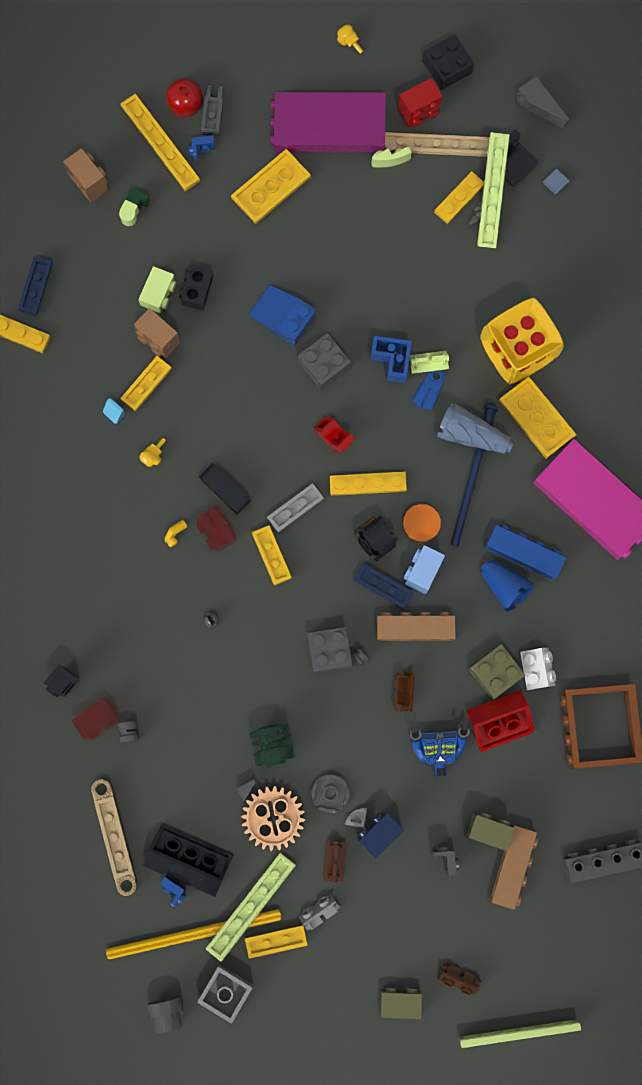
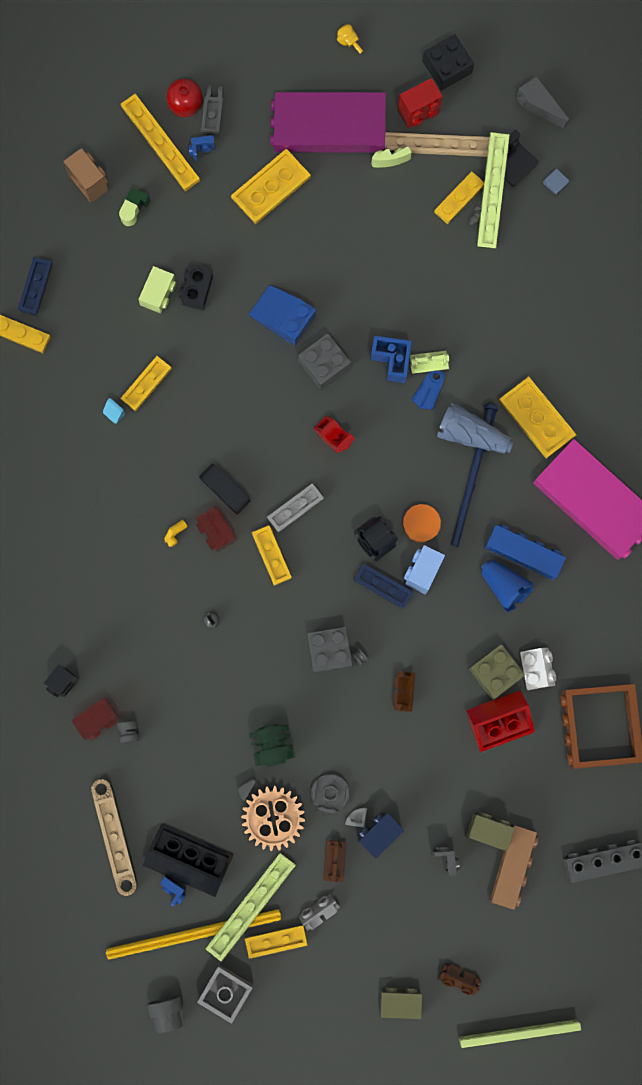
(150, 455): yellow piece -> none
(156, 333): medium nougat brick -> none
(368, 483): yellow plate -> none
(415, 627): medium nougat brick -> none
(439, 747): torso -> none
(521, 340): yellow piece -> none

